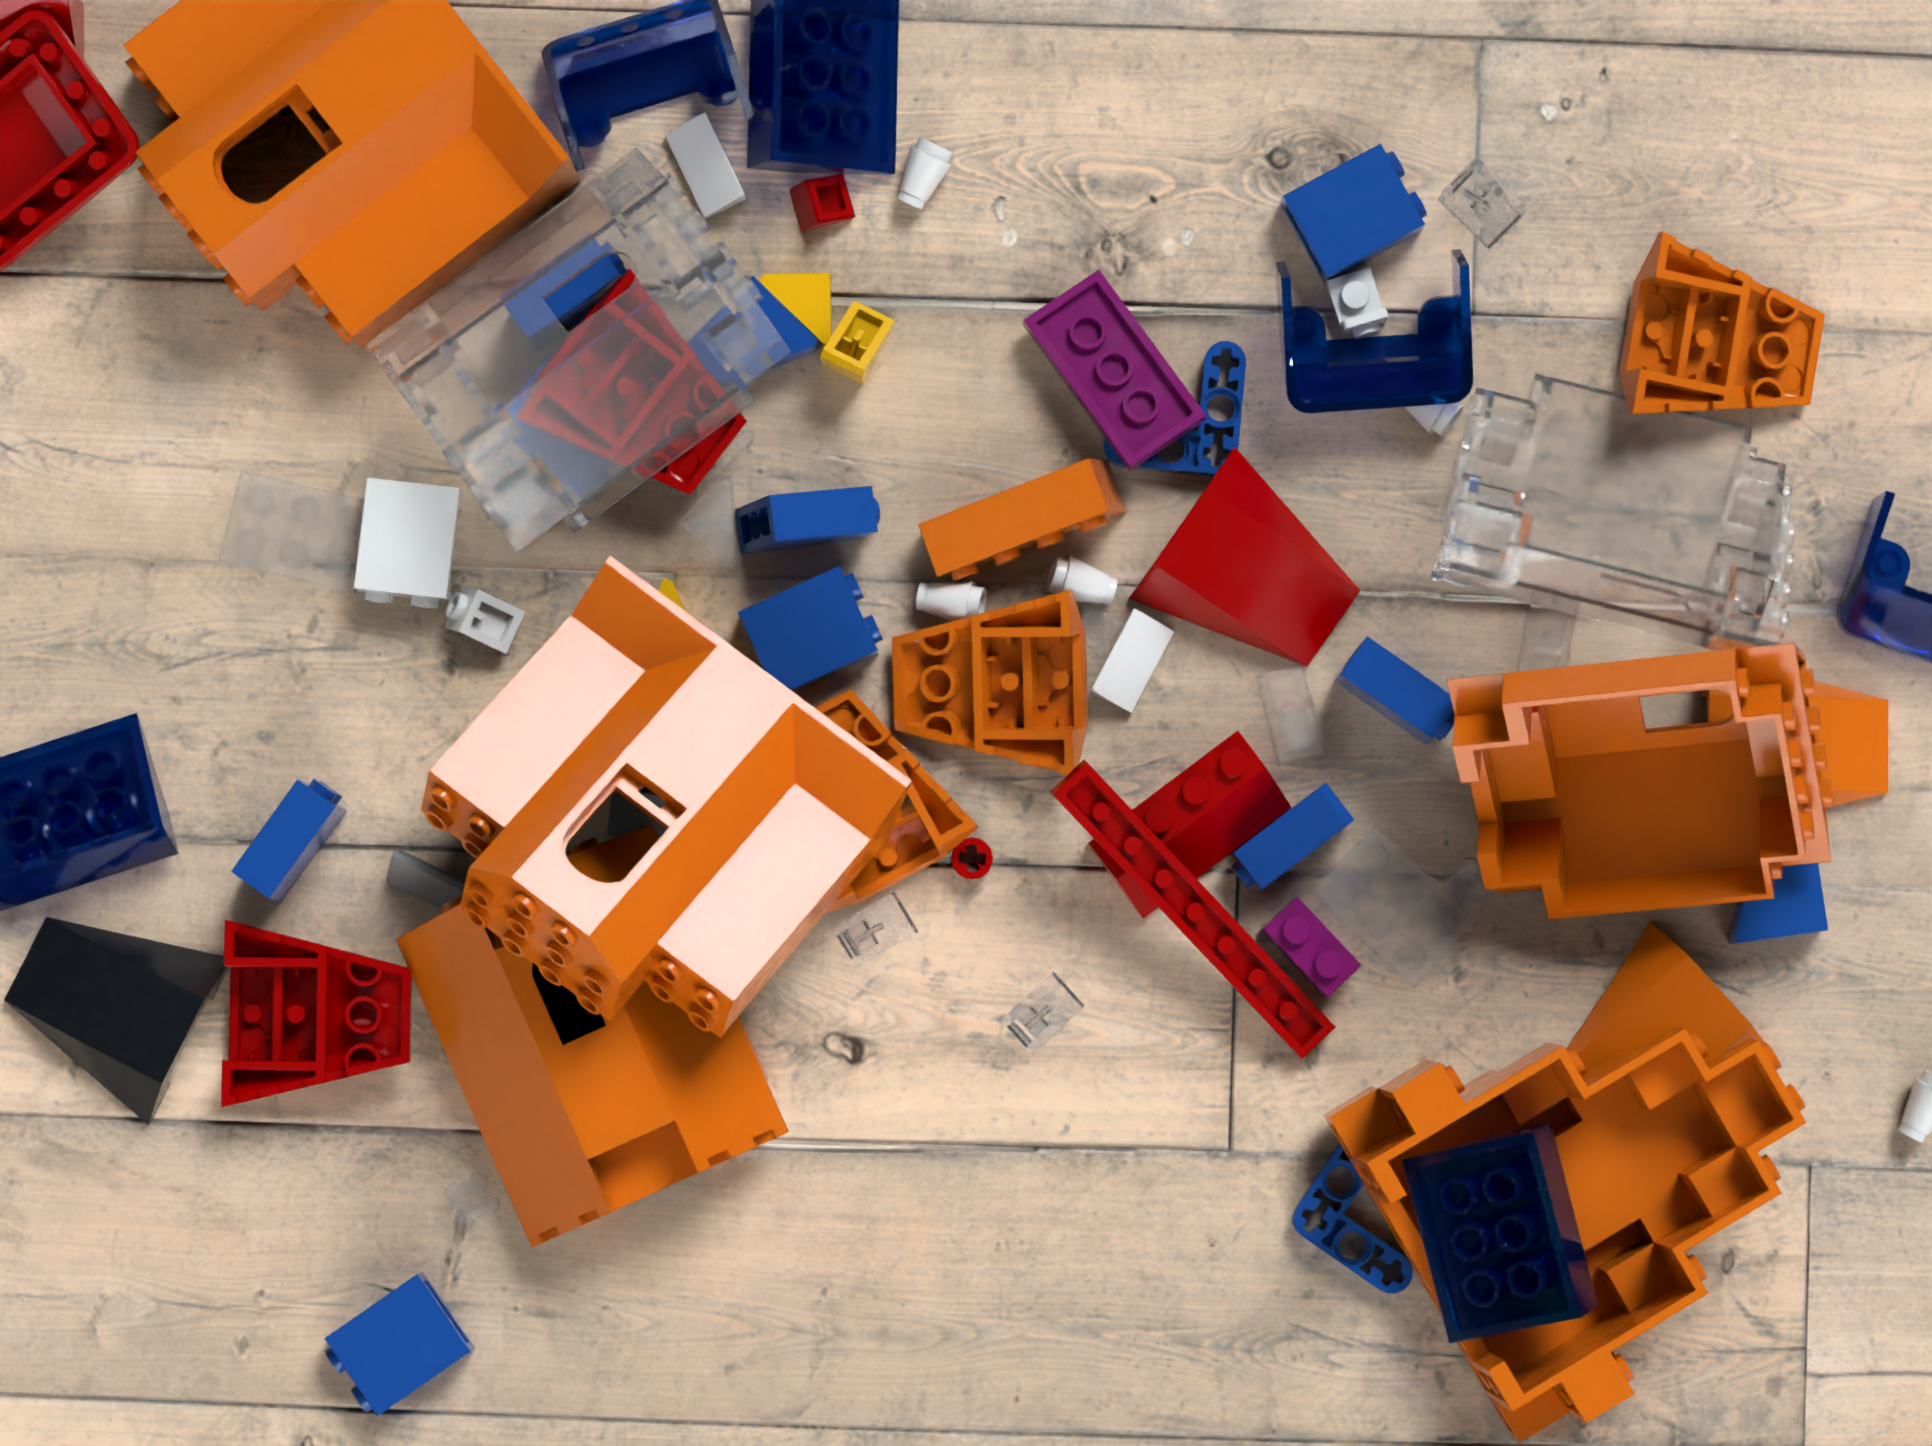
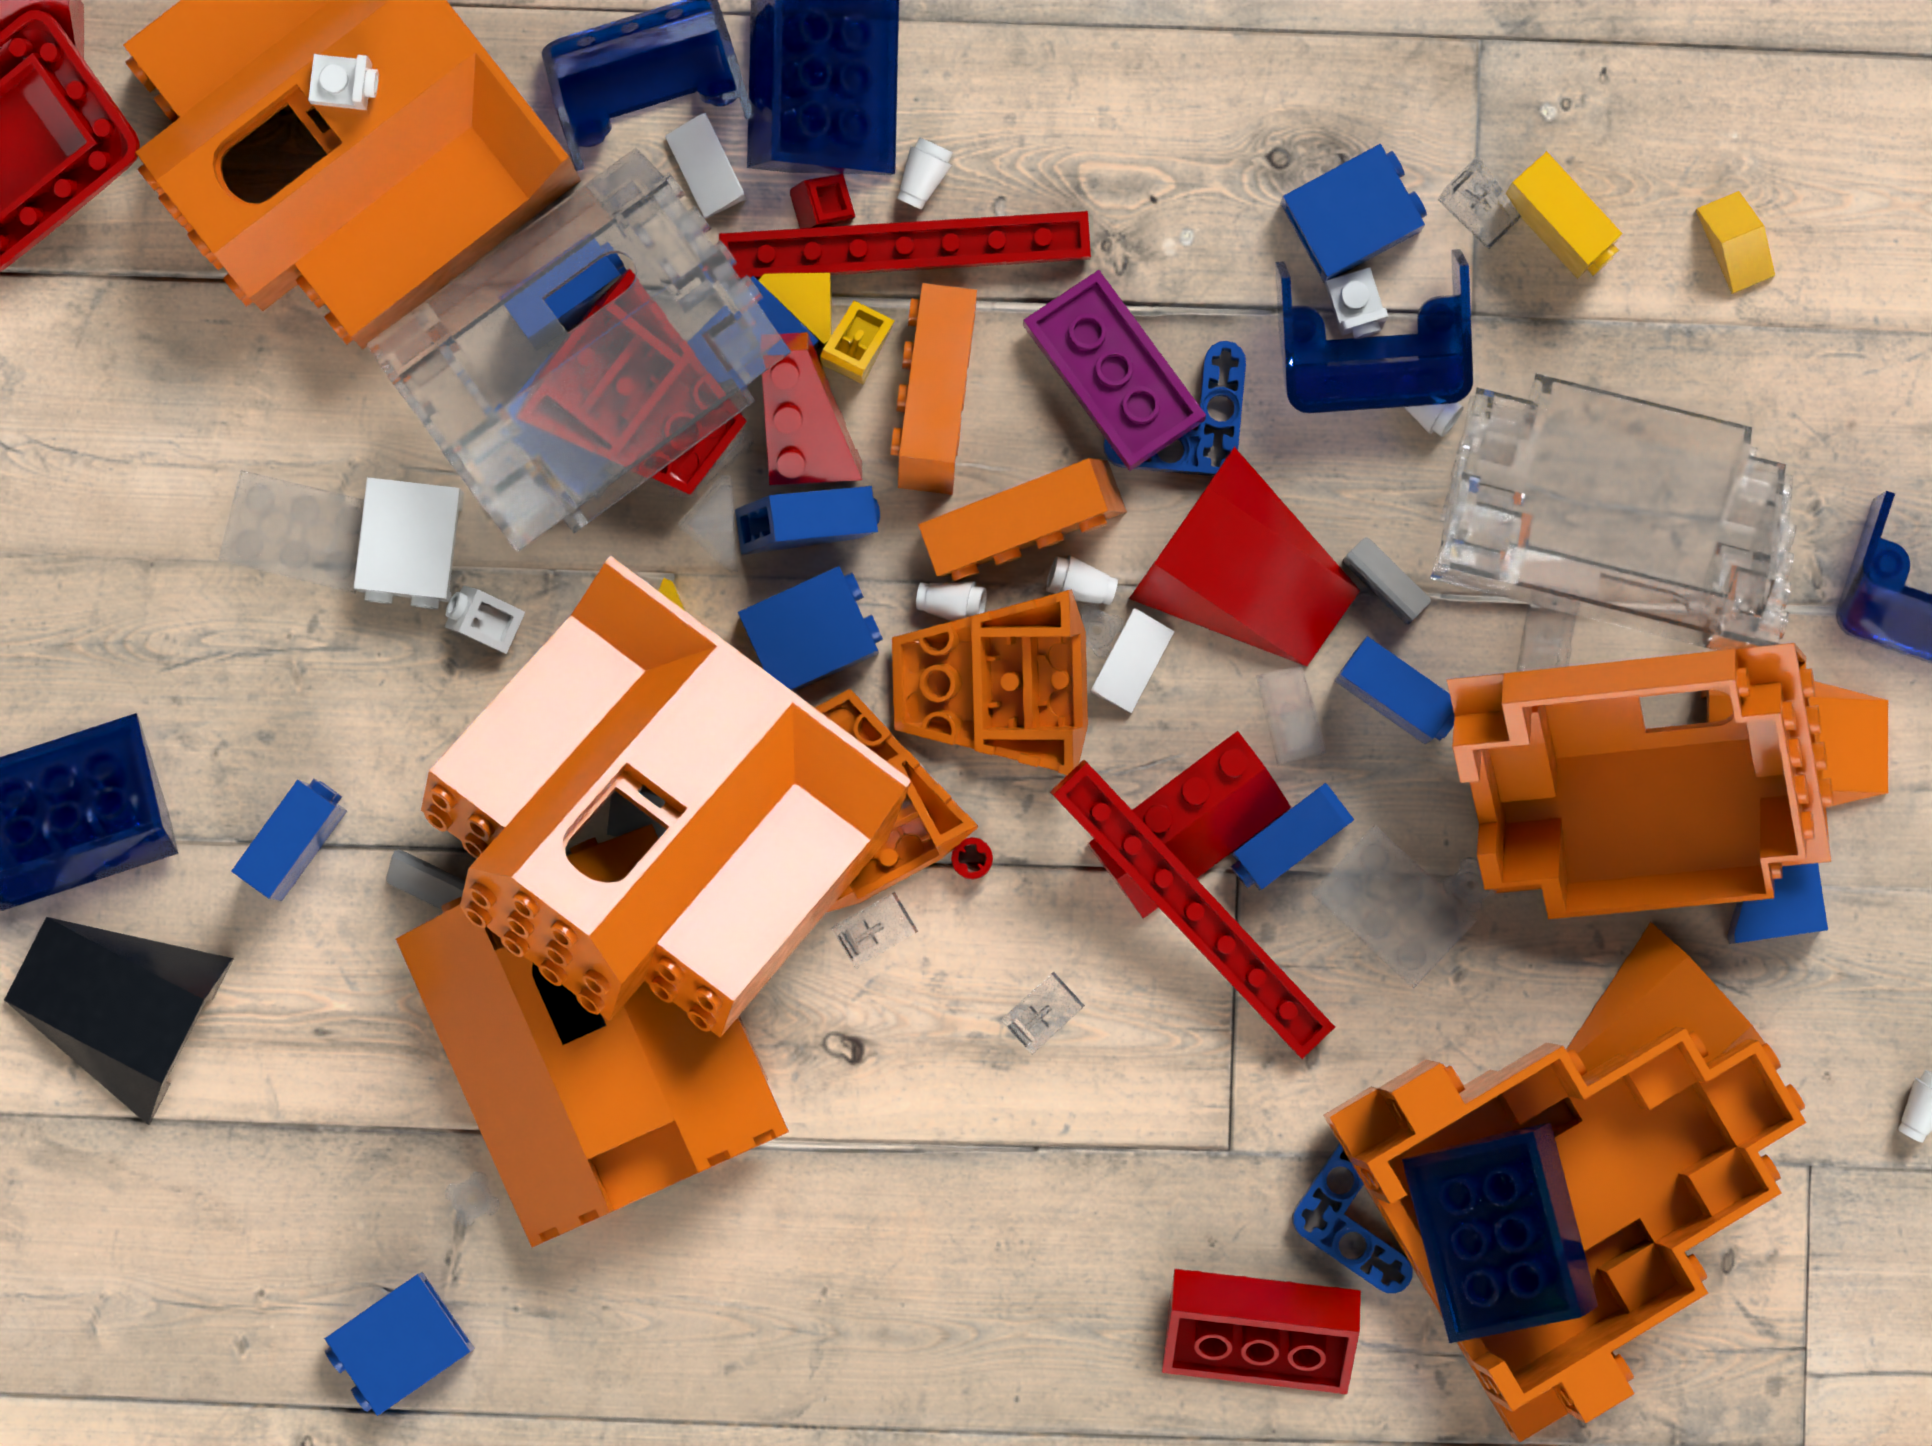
(308, 1014): red wedge -> none
(343, 81): none -> white bracket
(803, 423): none -> wedge
(912, 245): none -> red plate
(935, 388): none -> orange wedge
(1261, 1331): none -> red slope
(1311, 947): magenta brick -> none
(1386, 580): none -> light grey slope
(1564, 217): none -> yellow brick
(1713, 338): orange wedge -> none
(1737, 241): none -> yellow slope

